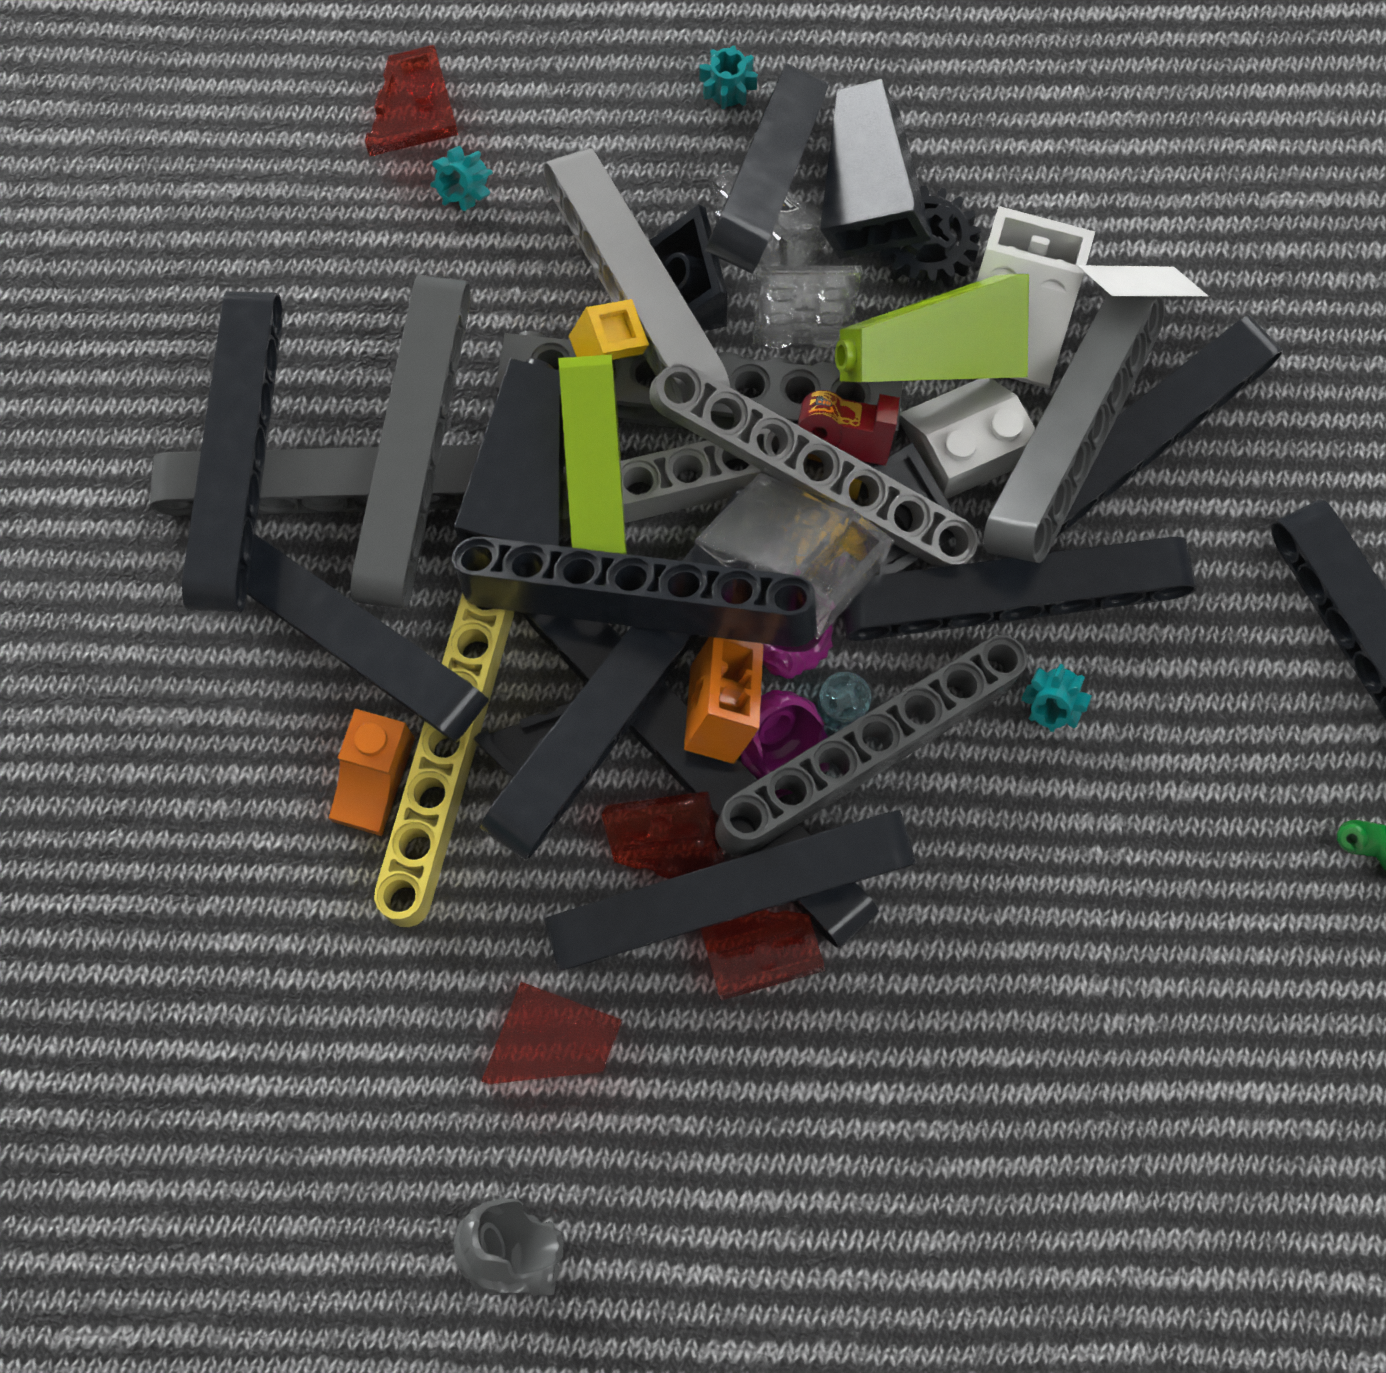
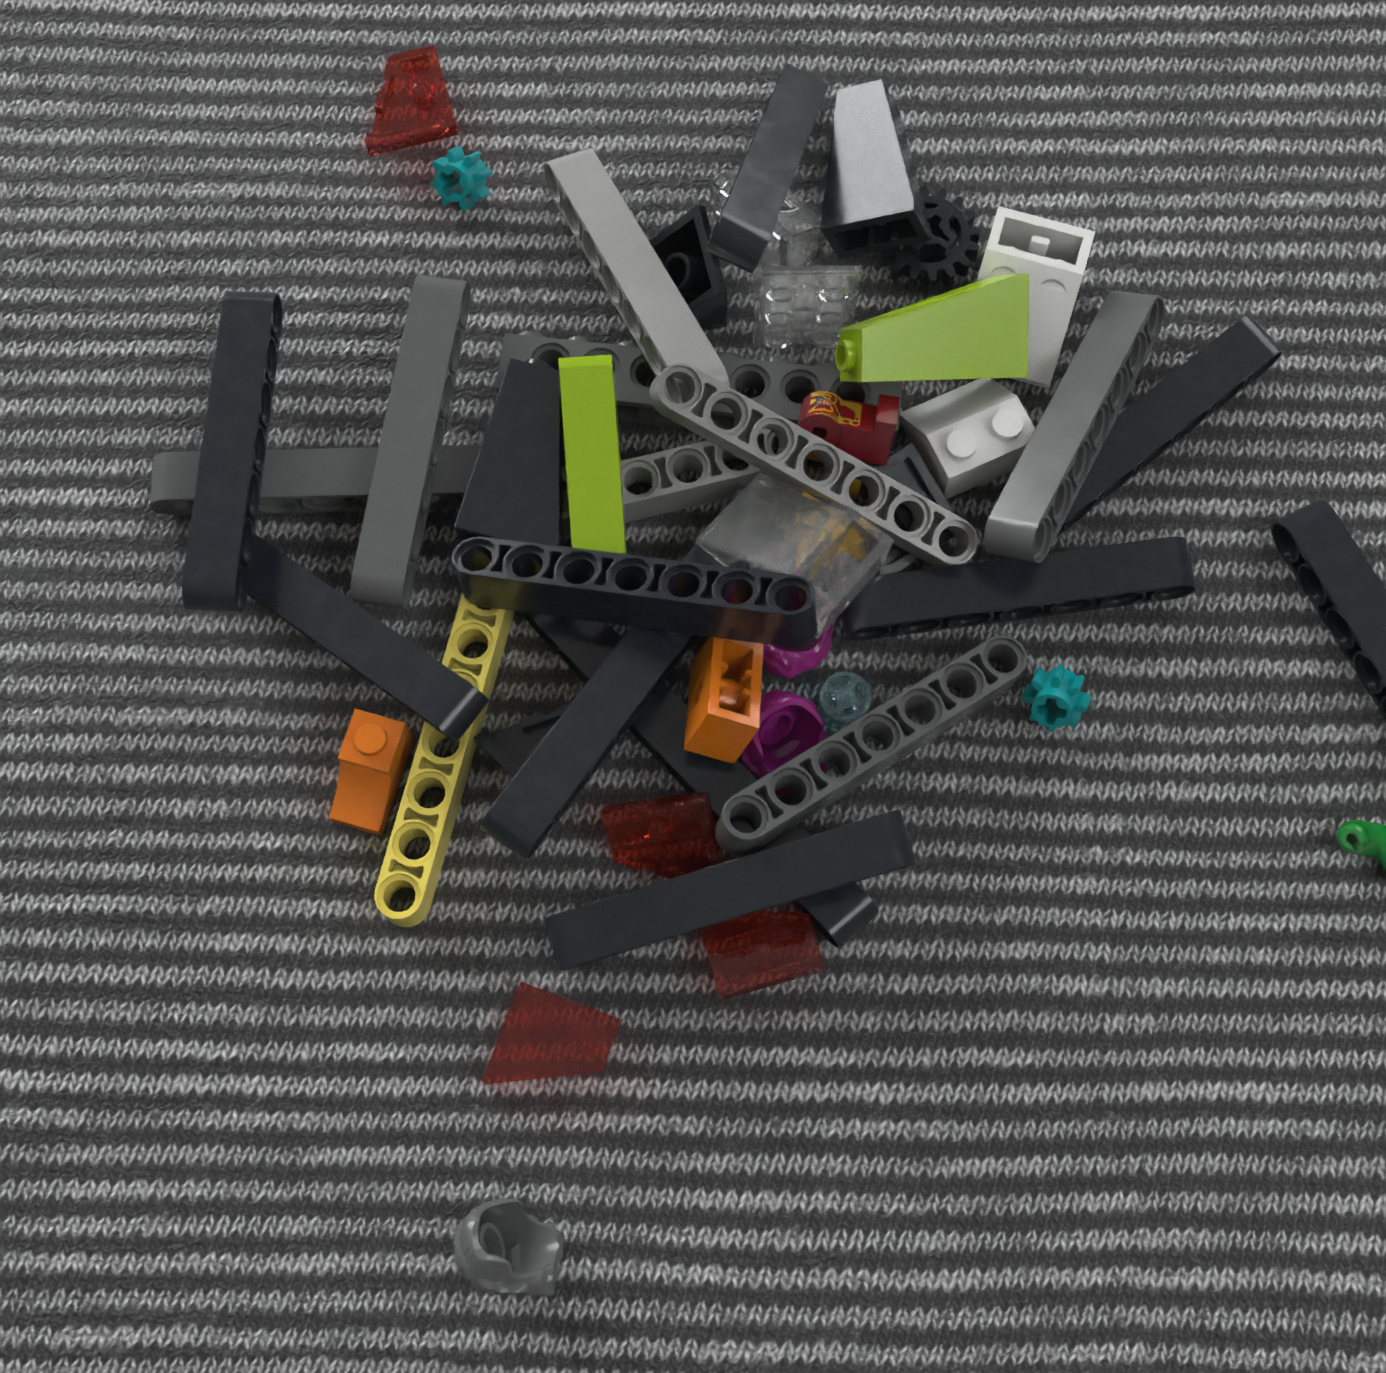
(609, 330): yellow panel -> none
(728, 77): teal gear -> none
(1142, 281): white sticker -> none

